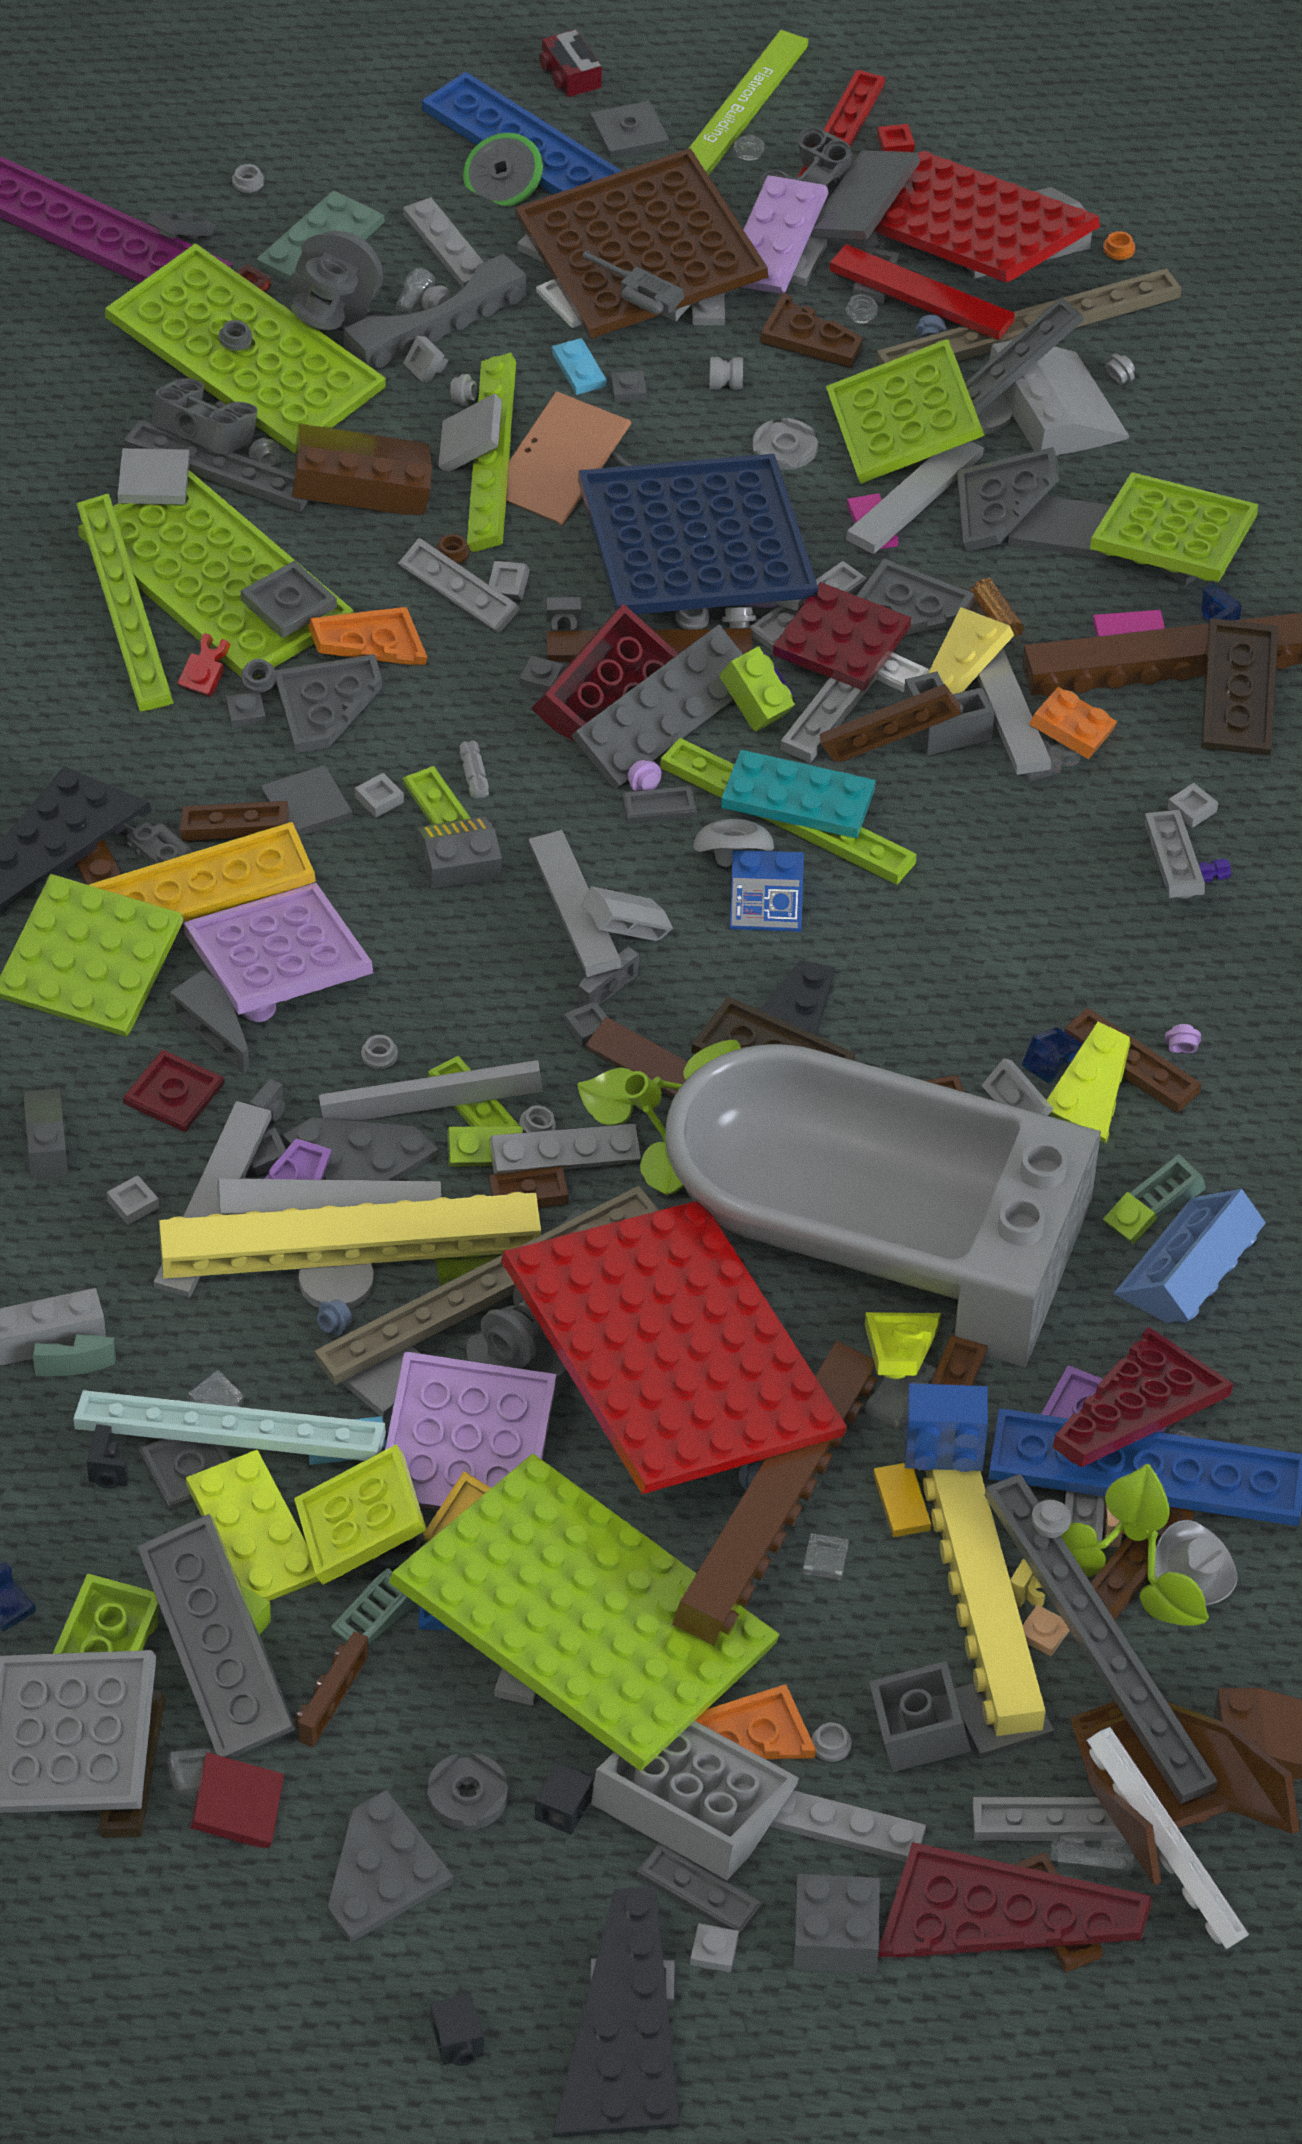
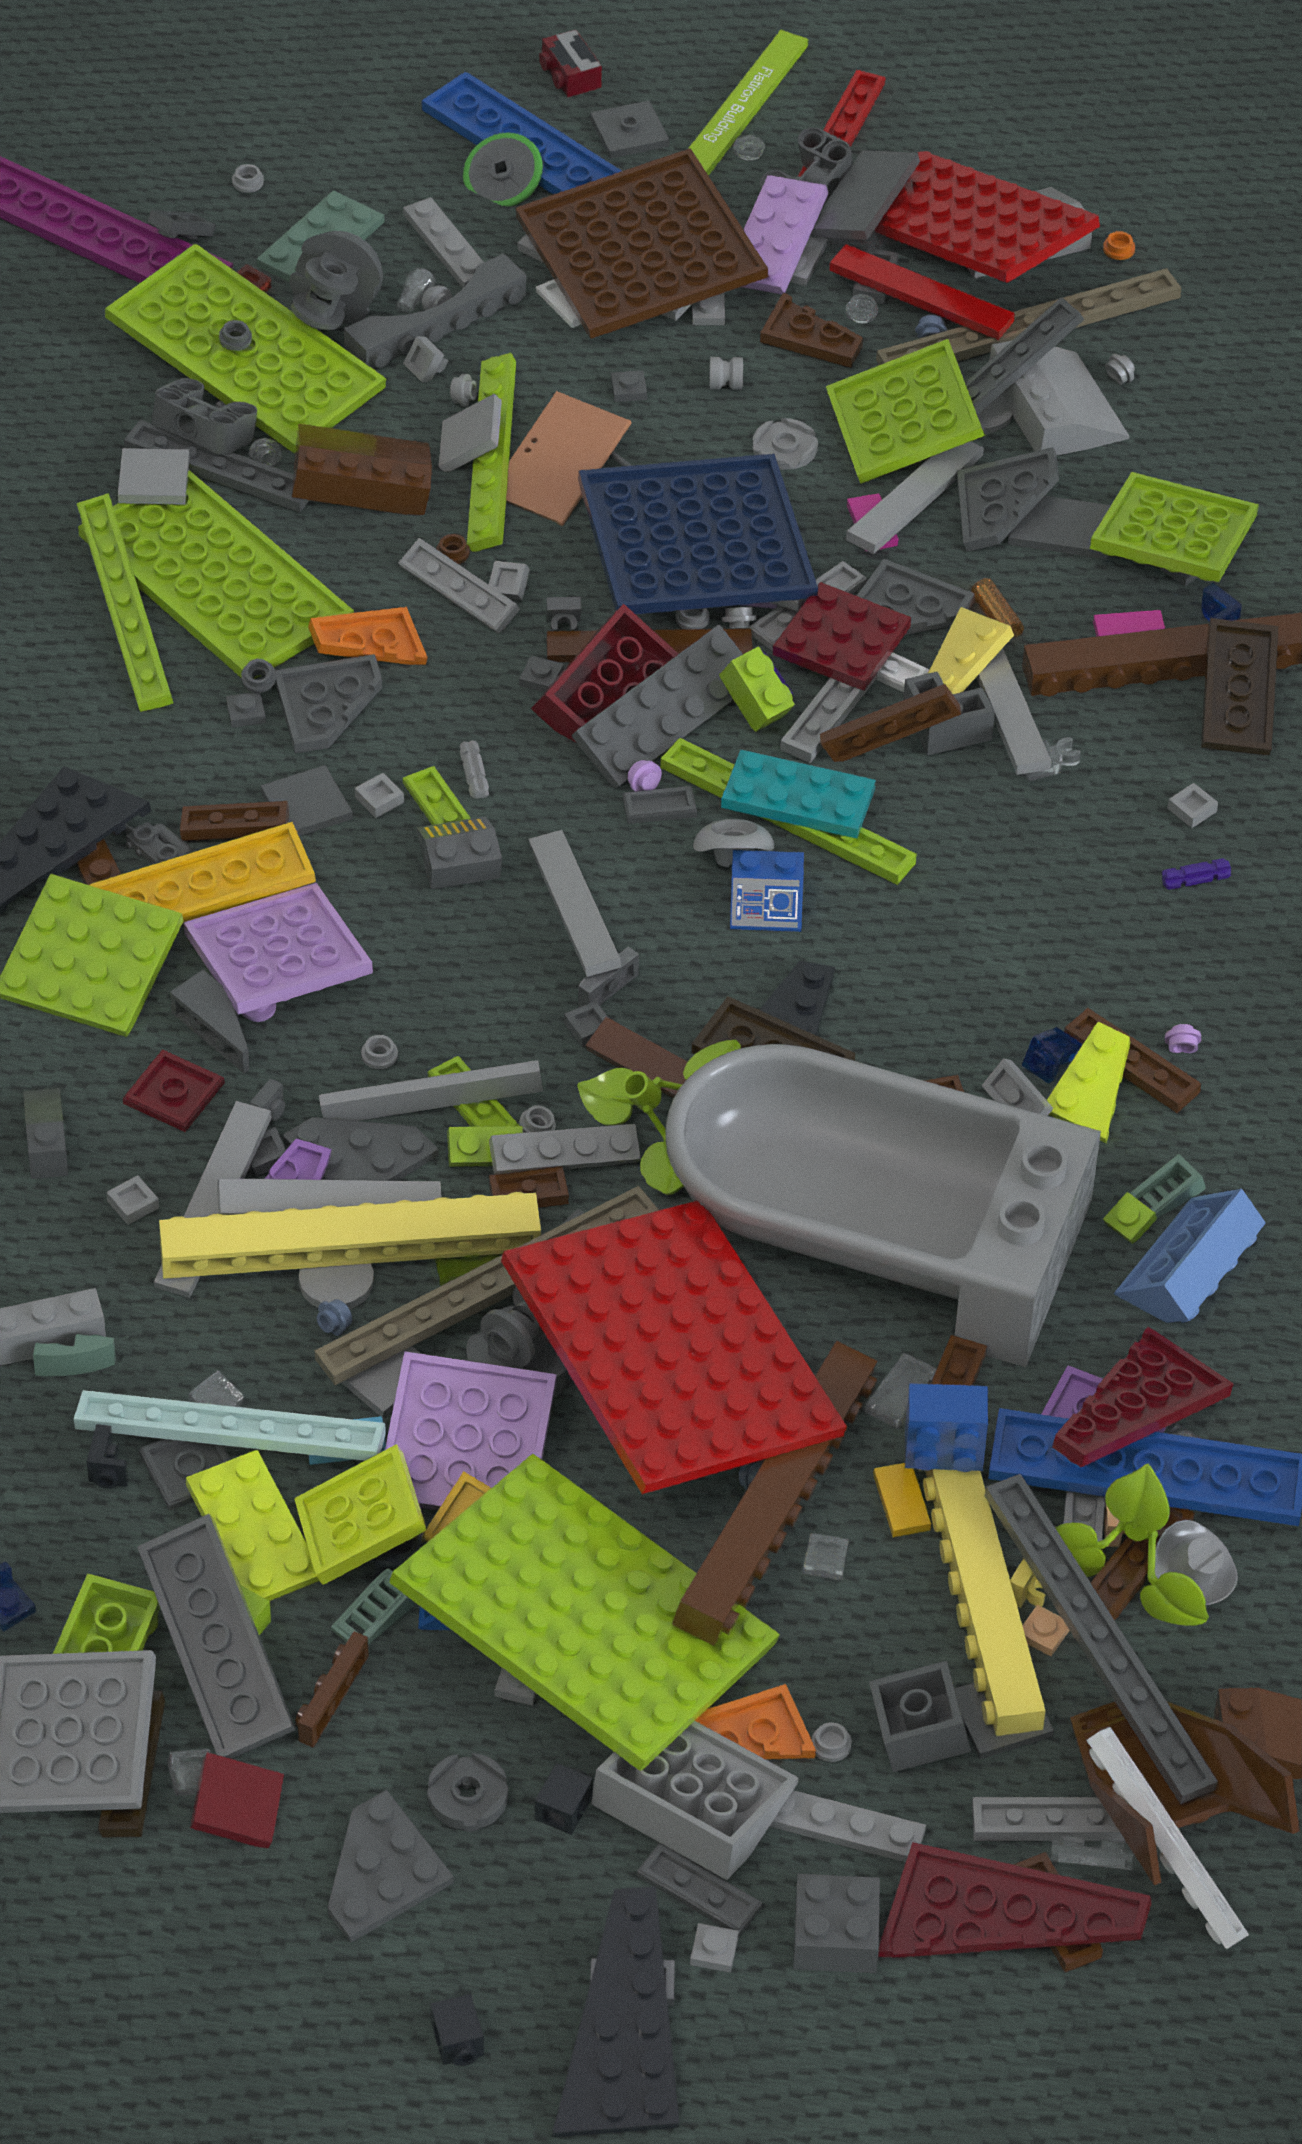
(203, 670): red plate -> none
(288, 599): dark grey plate -> none
(579, 366): medium azure plate -> none
(626, 914): light grey piece -> none
(643, 287): dark grey piece -> none
(895, 138): red plate -> none
(900, 1341): neon yellow wing -> none
(1051, 1518): light grey plate -> none
(1073, 722): orange plate -> none
(1174, 854): light grey plate -> none

